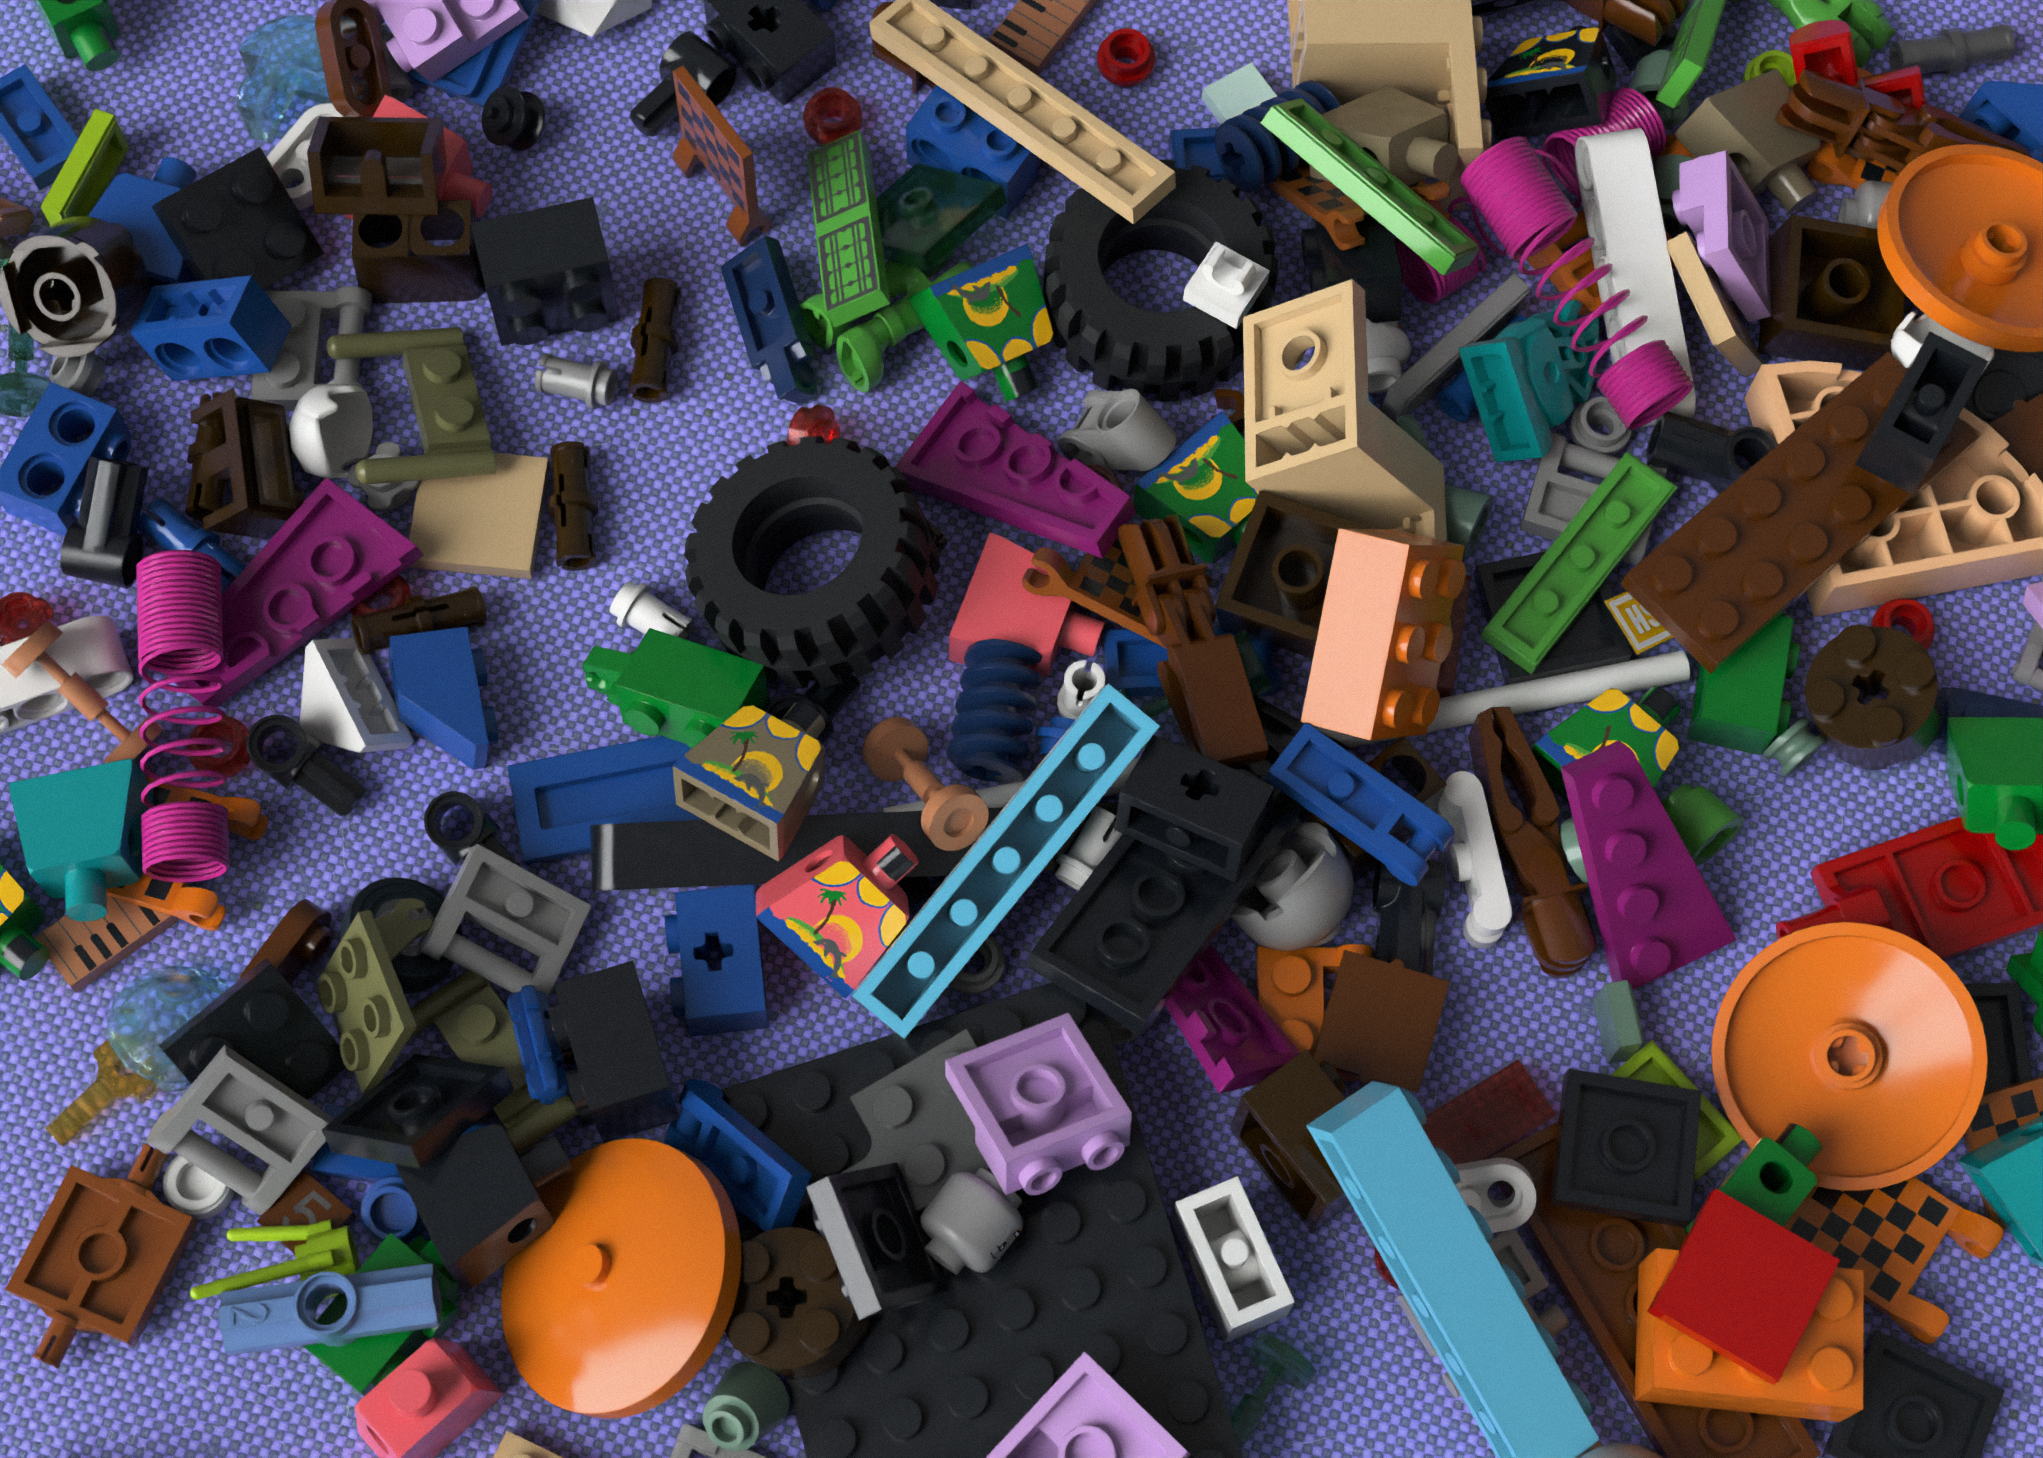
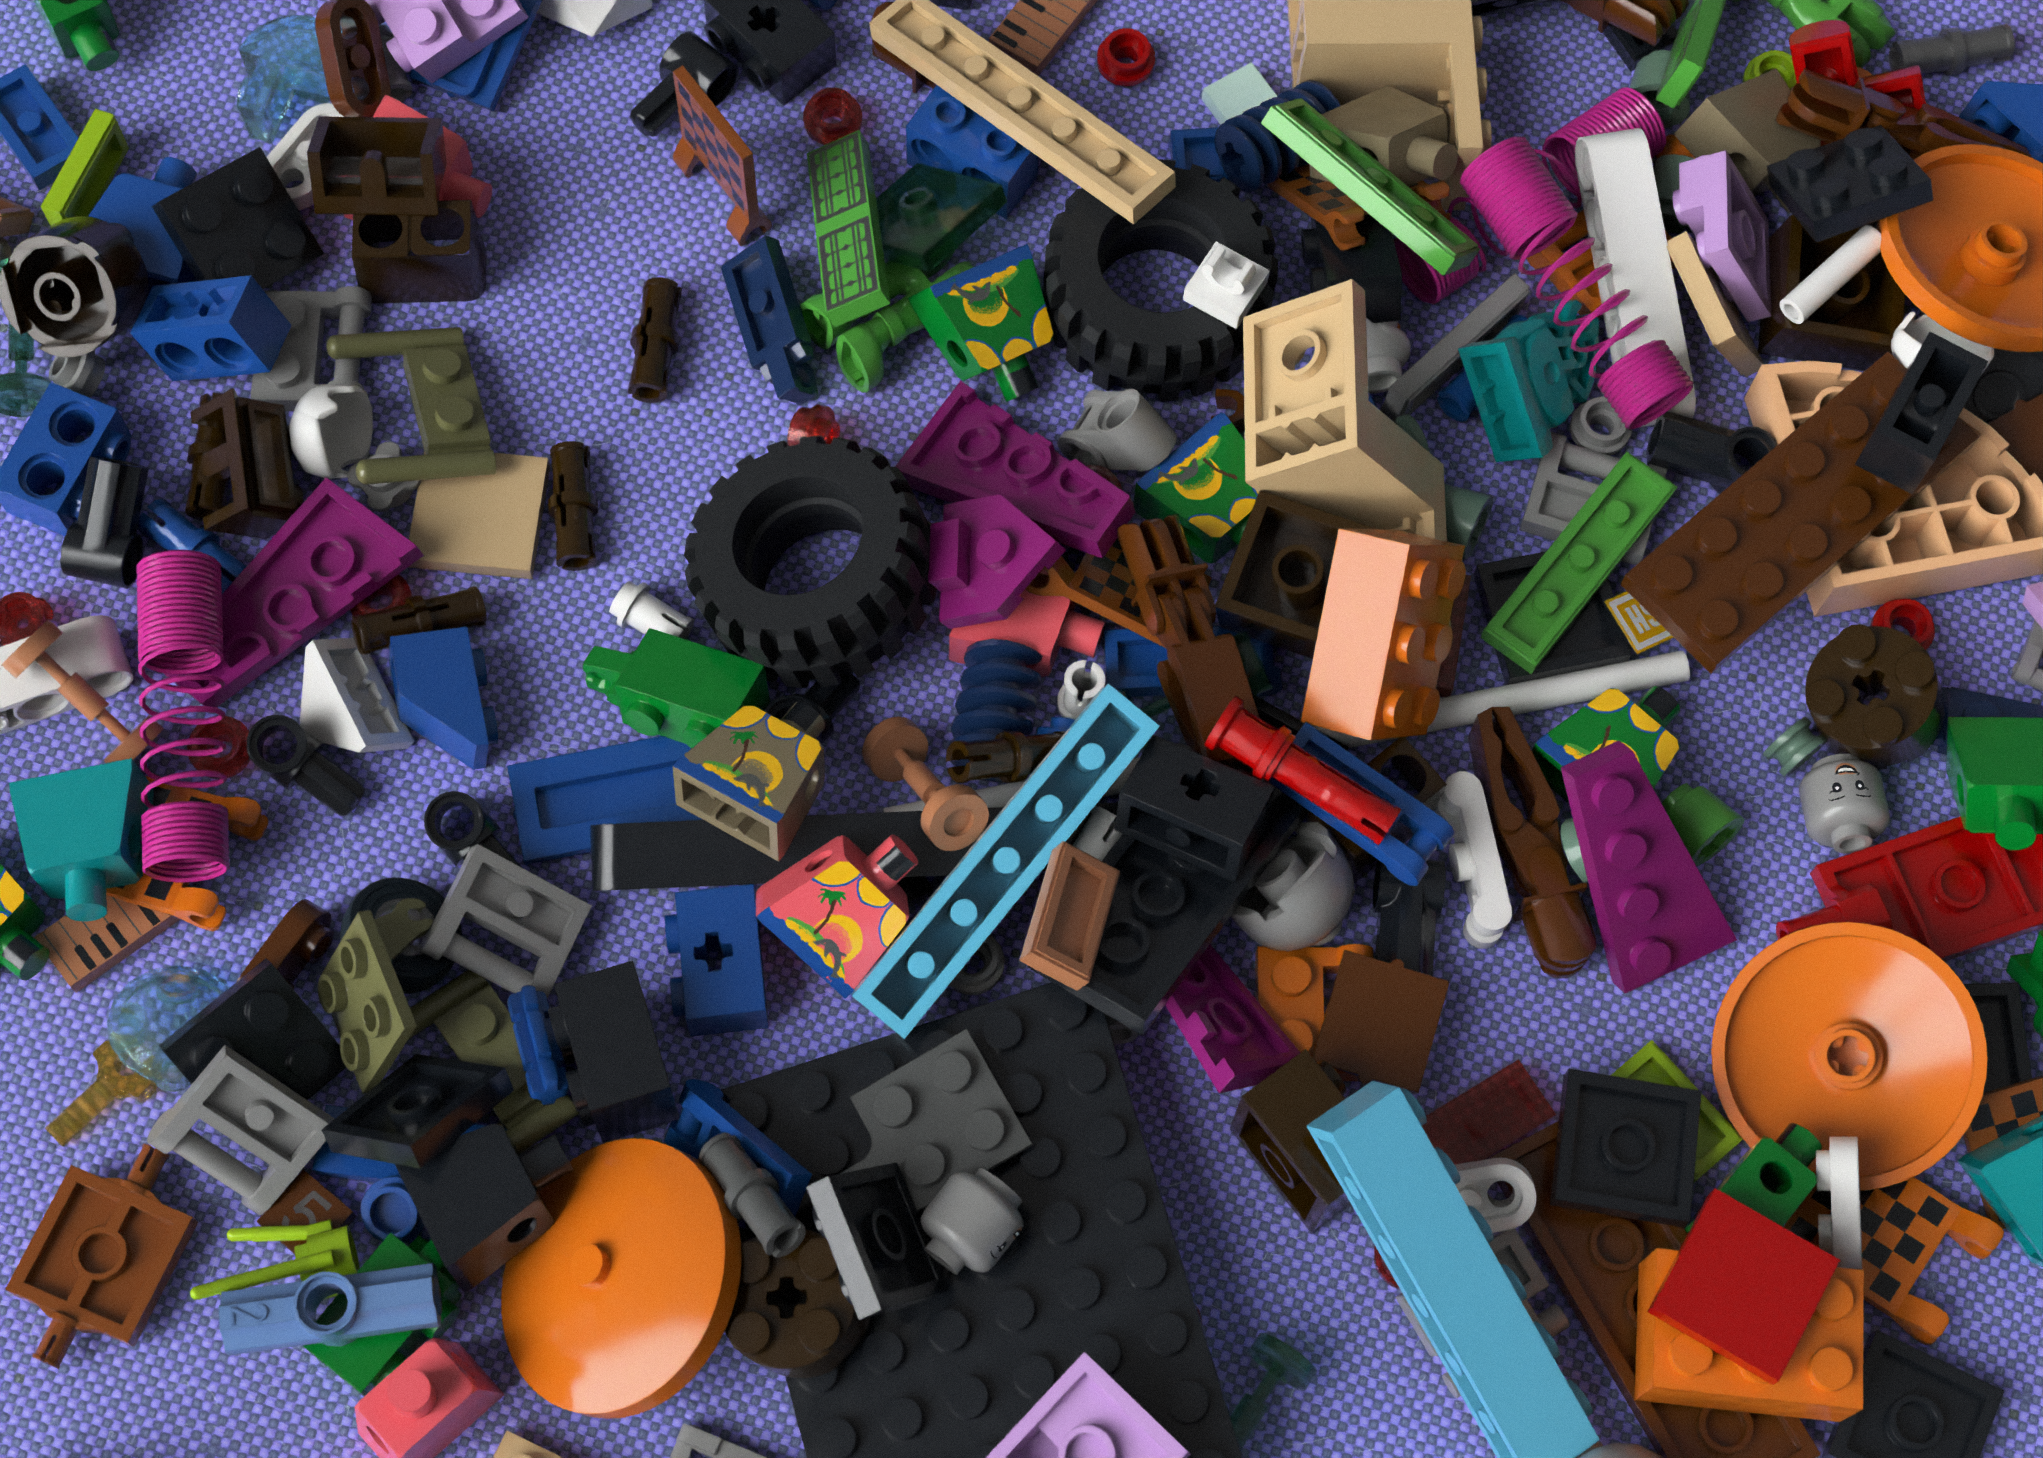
(194, 1190): white tile -> none
(513, 118): black wheel -> none
(546, 272): black brick -> none
(577, 380): light grey pin -> none
(745, 1406): sand green hat -> none
(752, 1195): none -> dark grey pin
(985, 559): none -> magenta plate
(1007, 756): none -> dark brown pin
(1040, 1105): lavender plate -> none
(1070, 916): none -> nougat tile
(1231, 1259): white brick -> none
(1275, 755): none -> red pin
(1552, 84): black torso -> none
(1618, 1021): sand green tile -> none
(1742, 699): green hinge -> none
(1831, 275): none -> white piece
(1839, 1173): none -> white plate
(1844, 803): none -> light grey head
(1849, 182): none -> black plate

